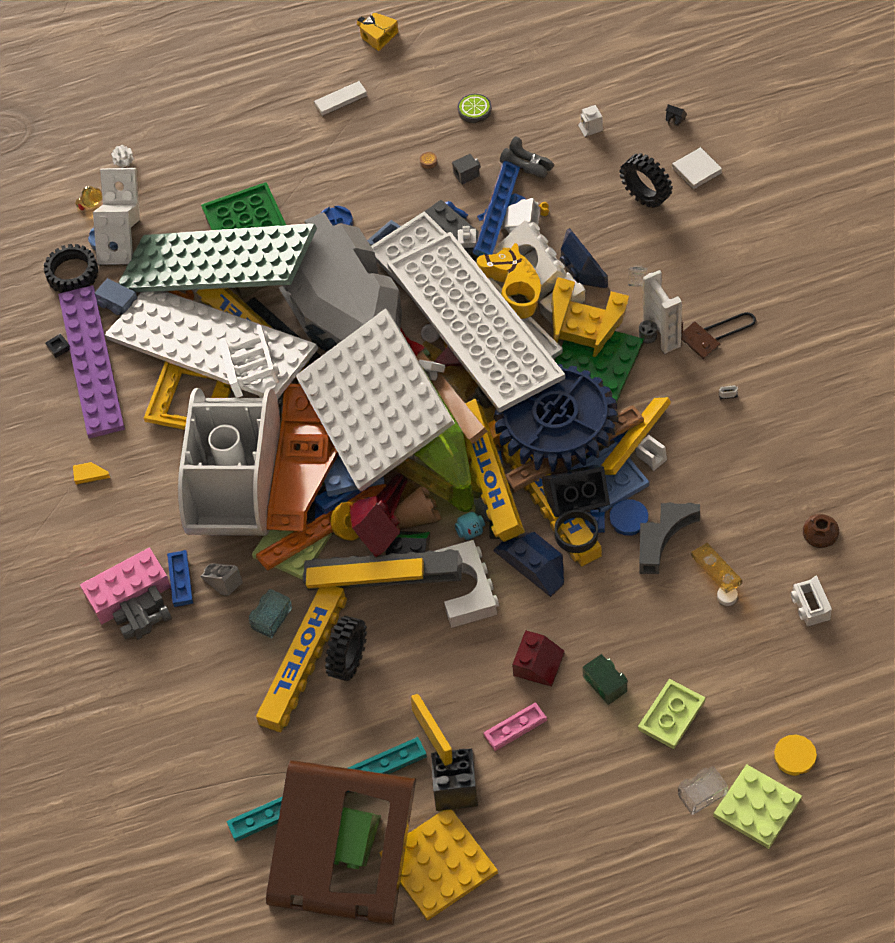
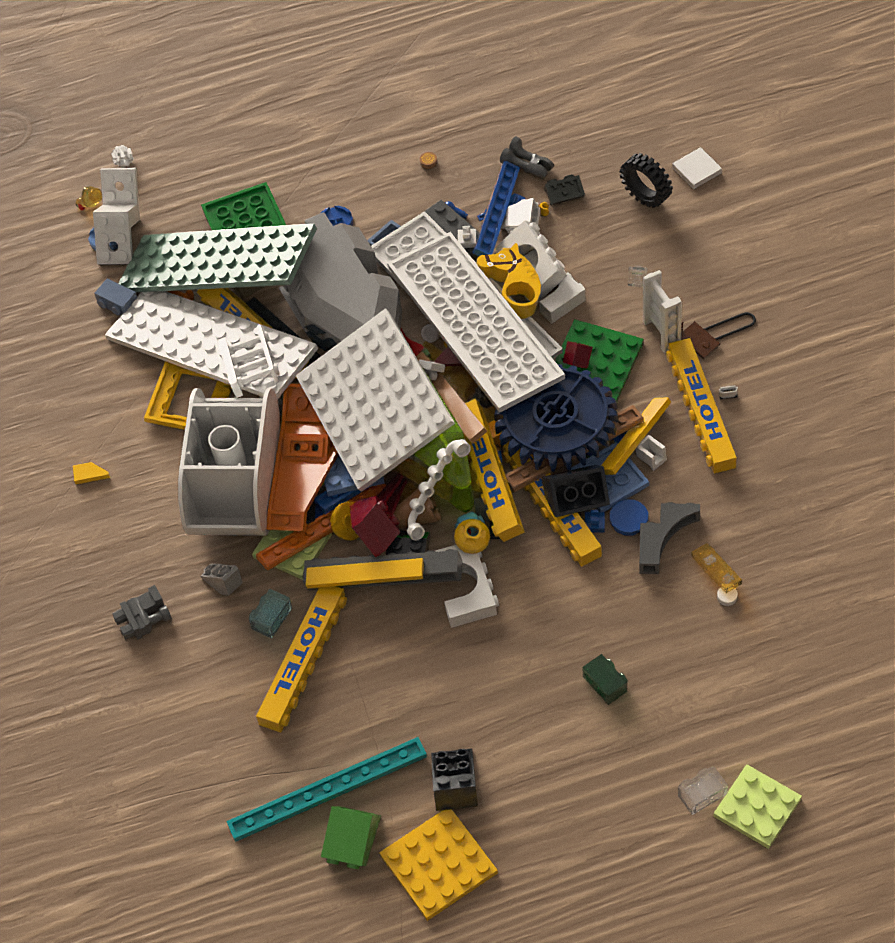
(57, 345): black plate -> none
(67, 254): black tyre -> none
(91, 362): medium lavender plate -> none
(124, 582): bright pink brick -> none
(180, 578): blue plate -> none
(310, 834): reddish brown door -> none
(340, 98): white tile -> none
(346, 648): black tyre -> none
(377, 30): yellow torso -> none
(431, 729): yellow tile -> none
(444, 455): none -> white bar
(466, 168): dark grey brick -> none
(469, 543): none -> yellow piece
(474, 108): tile -> none
(515, 726): bright pink tile -> none
(534, 560): dark blue wedge -> none
(537, 659): dark red slope -> none
(564, 190): none -> pearl dark grey bracket
(576, 514): black tyre -> none
(577, 354): none -> dark red panel
(581, 263): dark blue wedge -> none
(583, 322): yellow wedge -> none
(591, 121): white window -> none
(644, 329): dark grey wheel -> none
(671, 713): yellowish green plate -> none
(679, 114): black tile -> none
(701, 406): none -> yellow brick
(795, 755): yellow tile -> none
(805, 613): white window -> none
(820, 537): reddish brown piece -> none

